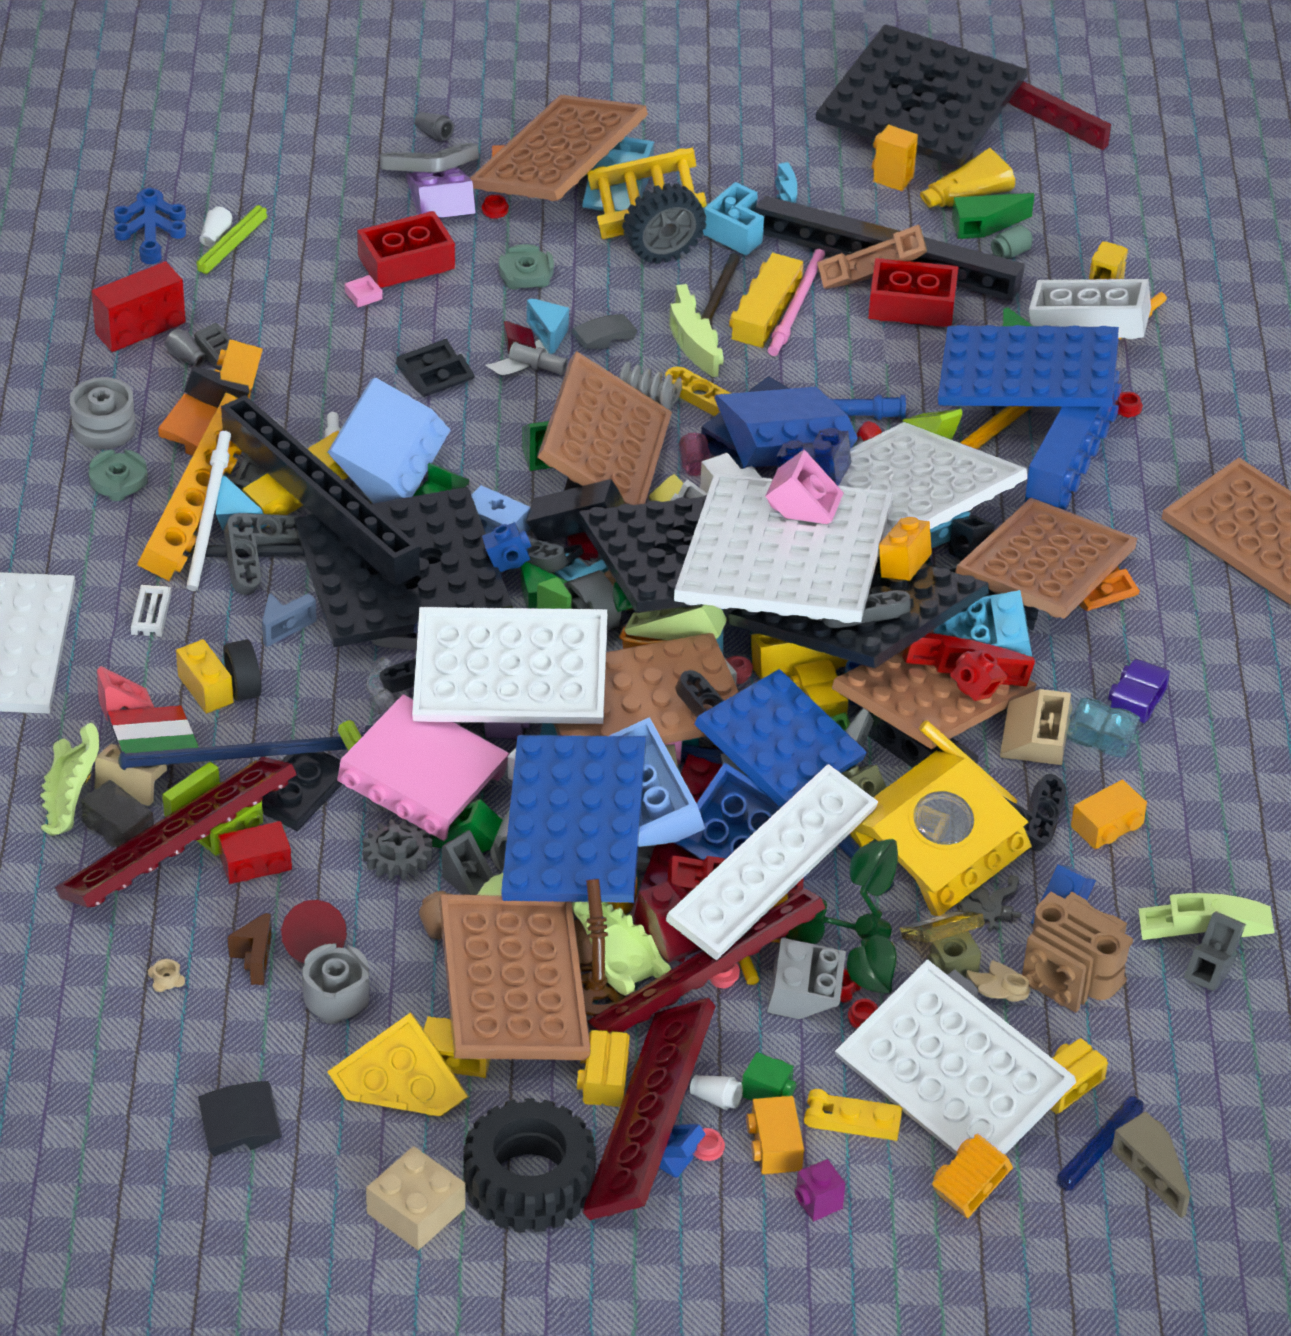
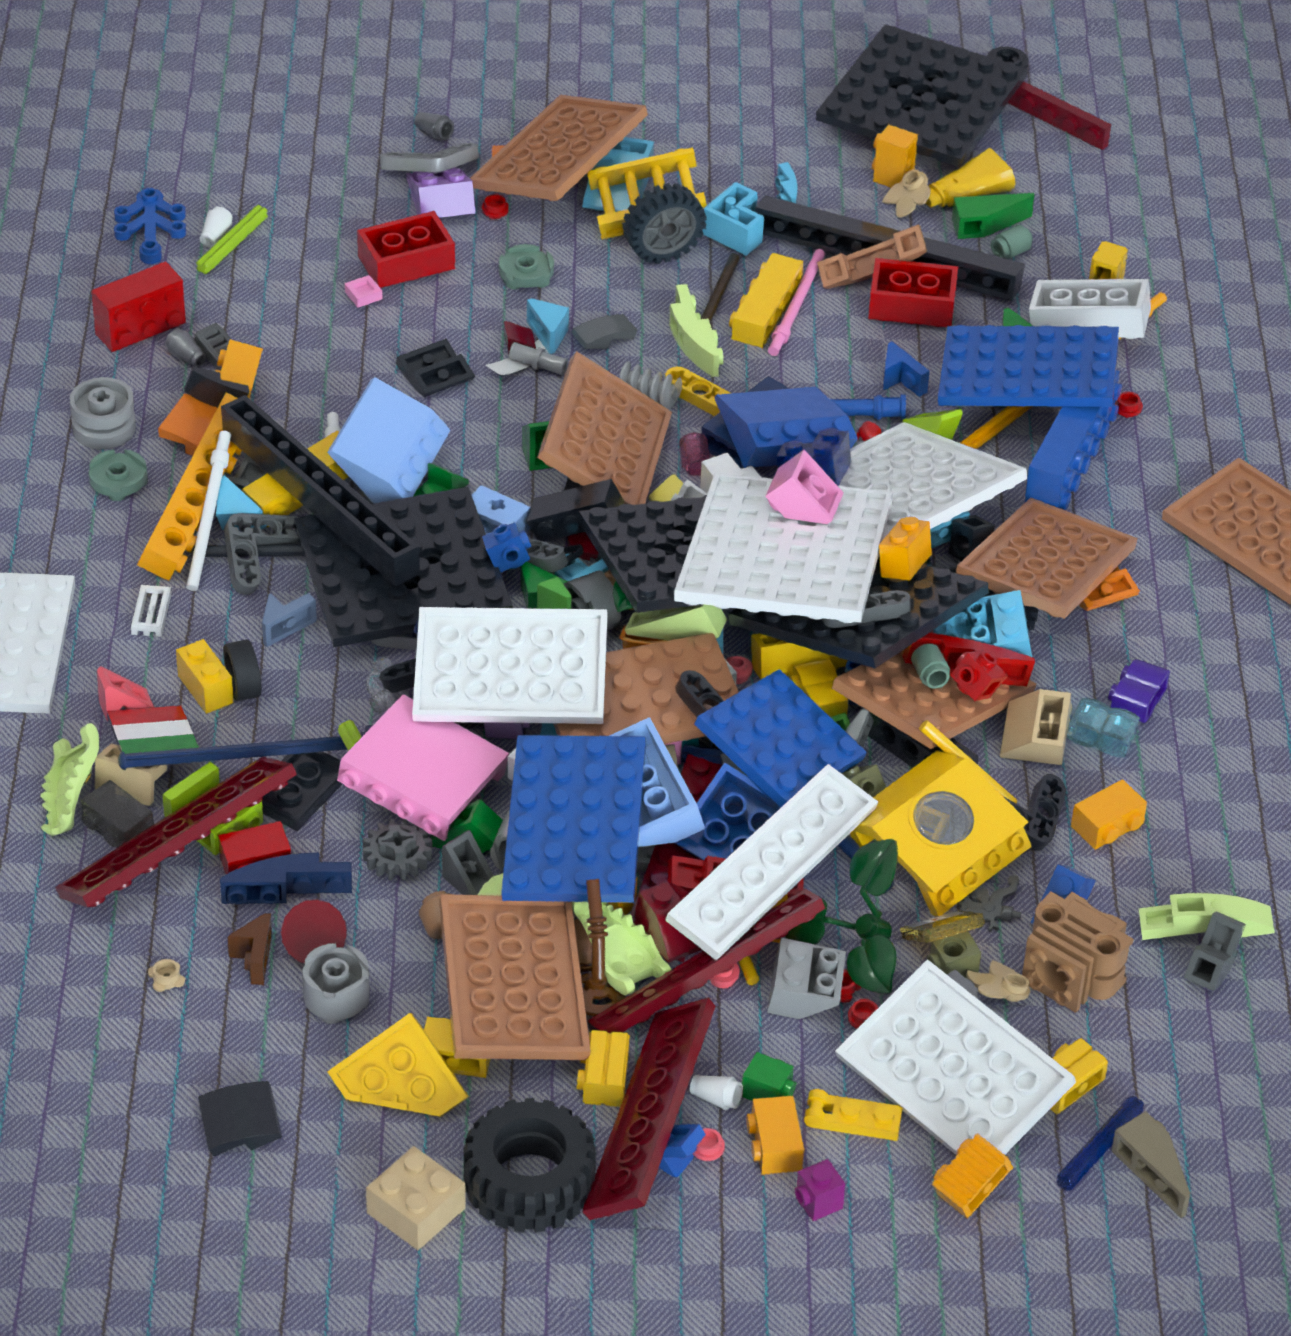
(275, 877): none -> dark blue slope
(904, 369): none -> blue slope
(908, 193): none -> tan plate
(931, 666): none -> sand green brick
(1009, 55): none -> black gear

